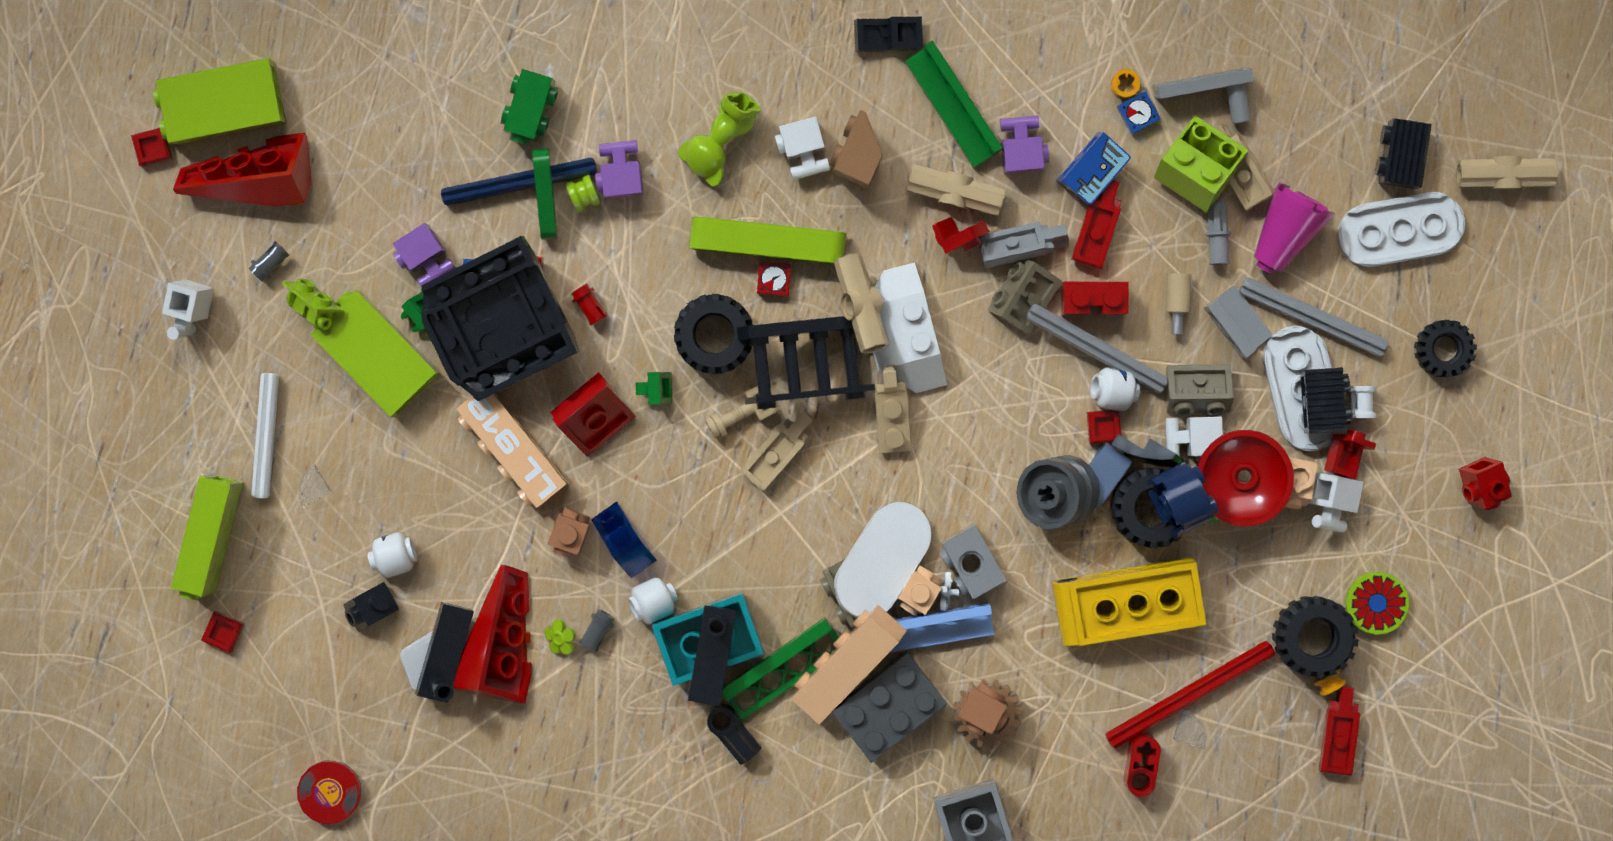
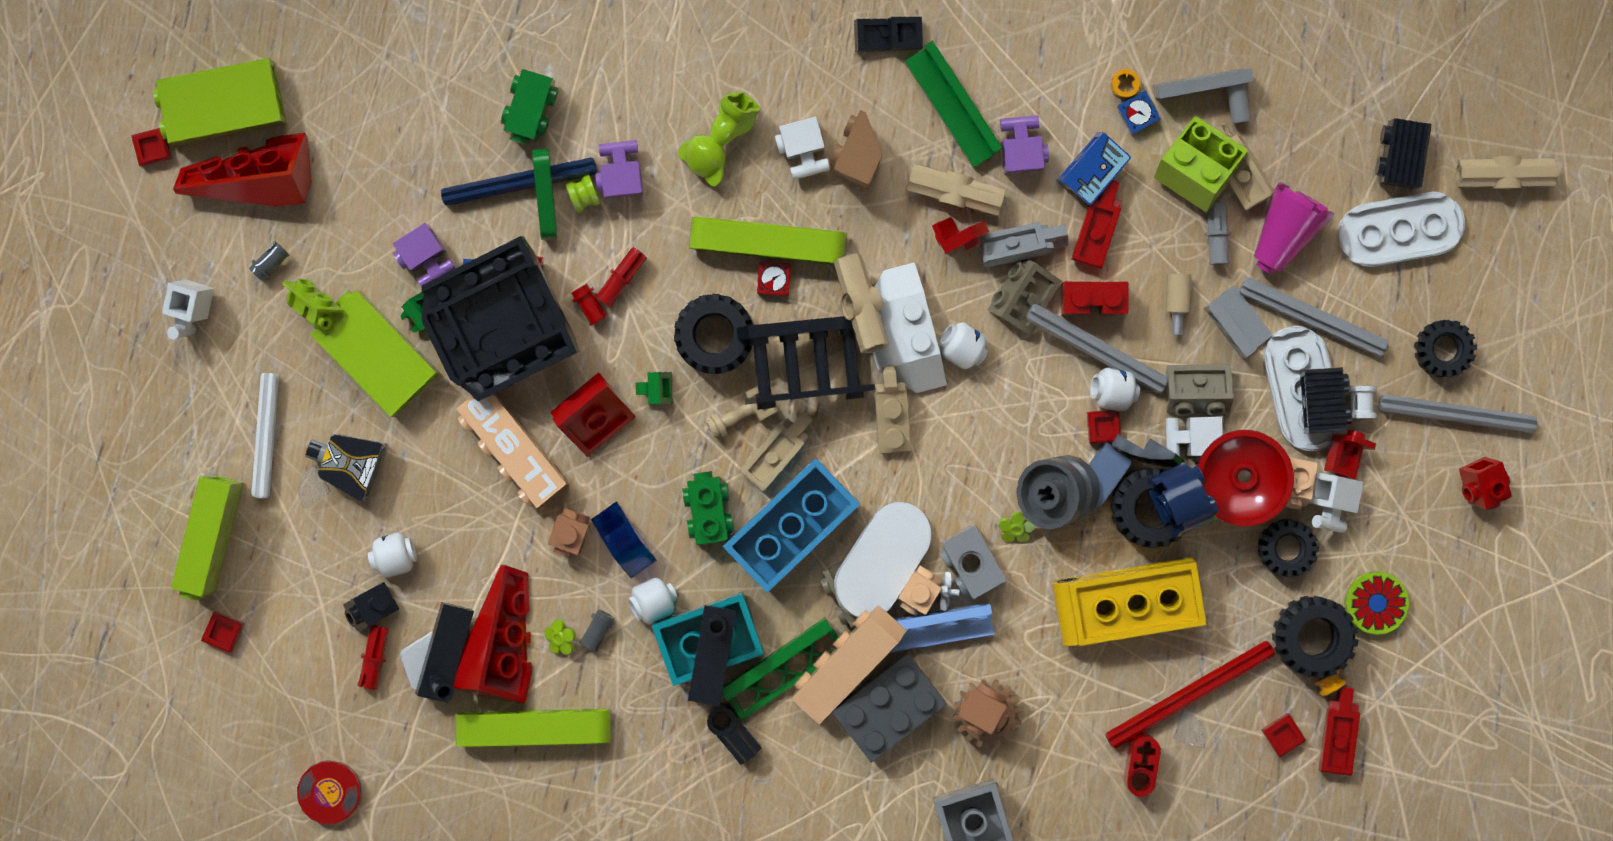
(348, 463): none -> torso
(373, 657): none -> red axle
(532, 727): none -> lime beam
(621, 277): none -> red axle
(707, 499): none -> green brick
(791, 525): none -> dark azure brick
(963, 345): none -> white head
(1016, 527): none -> lime plant
(1283, 735): none -> red tile
(1307, 548): none -> black tyre
(1457, 413): none -> light grey axle

